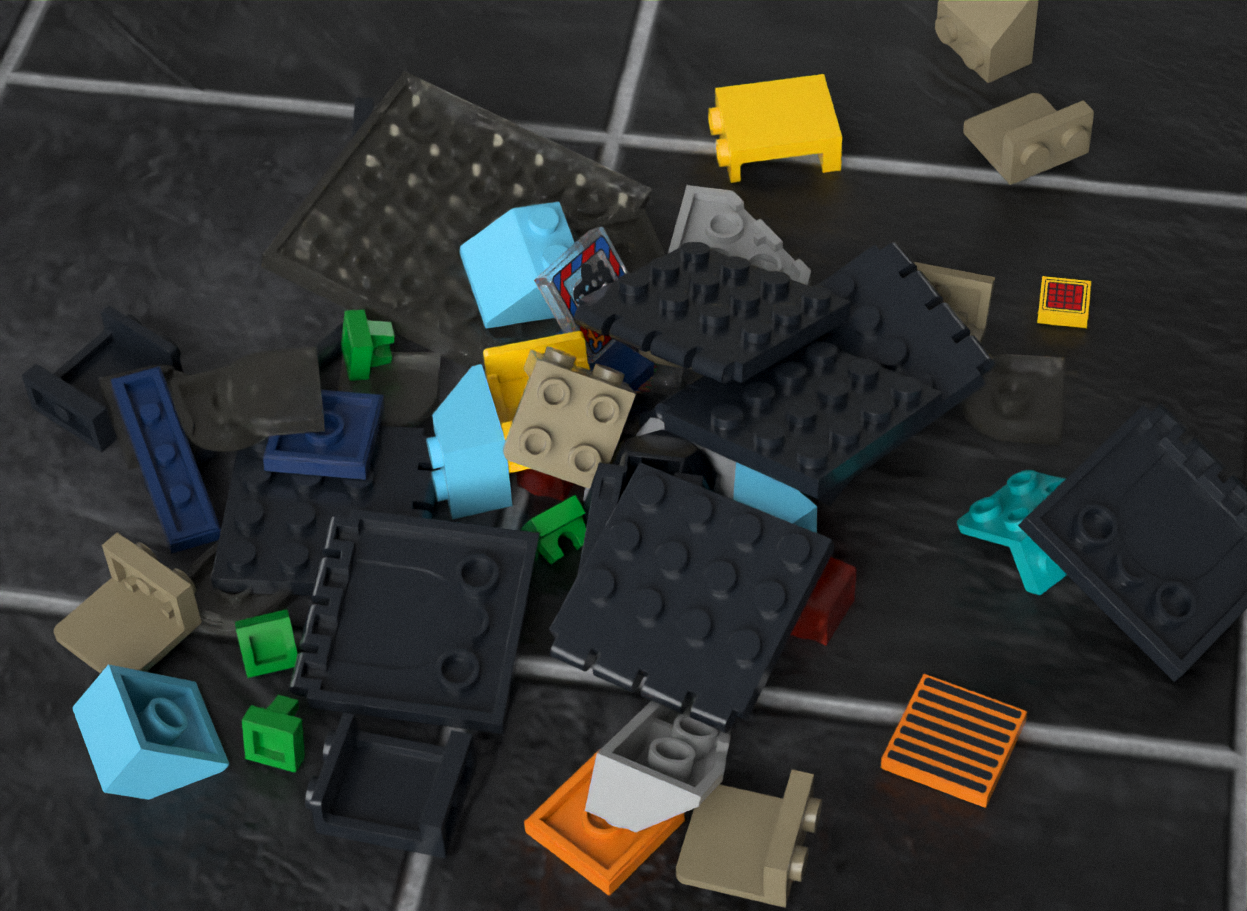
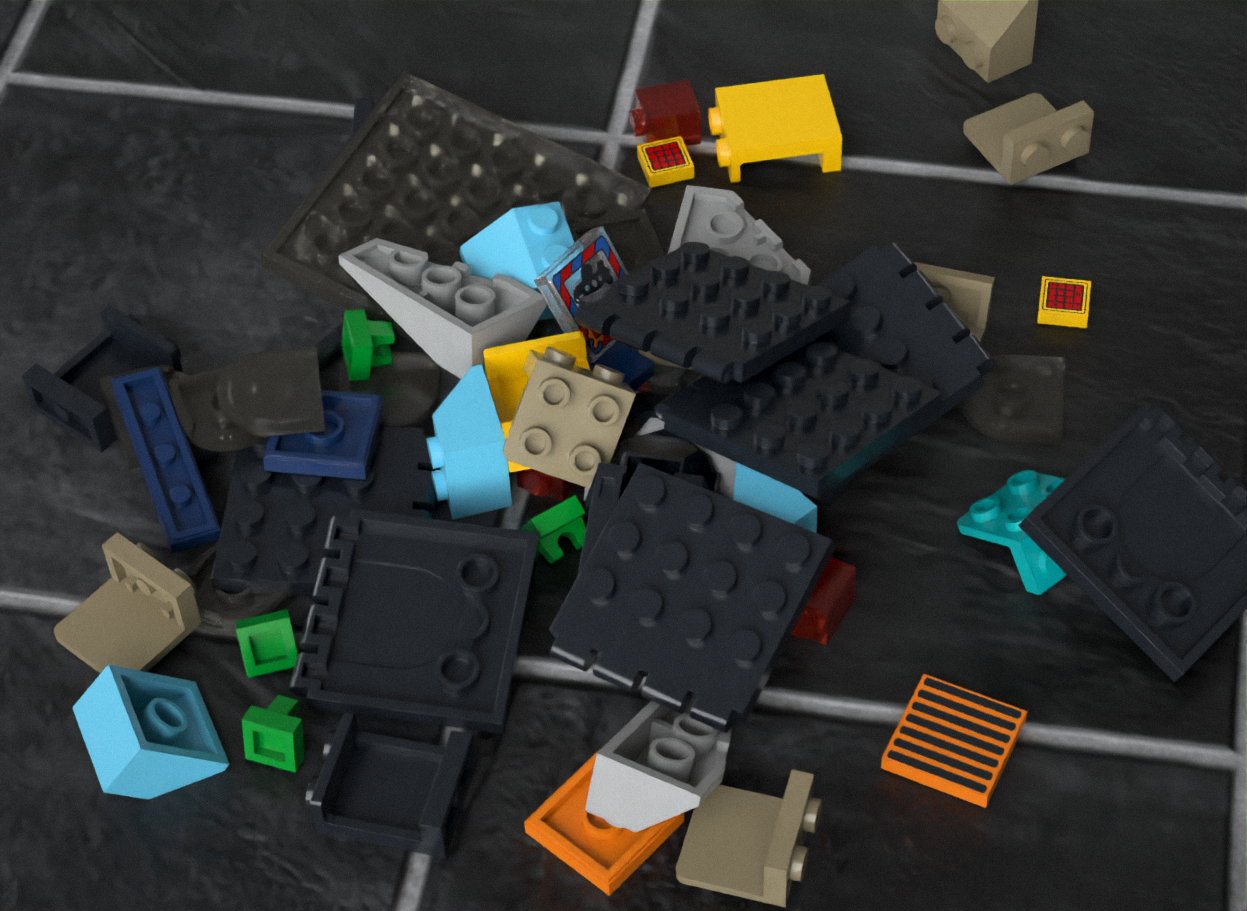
(444, 306): none -> light grey wedge
(665, 161): none -> tile
(666, 113): none -> clear red brick

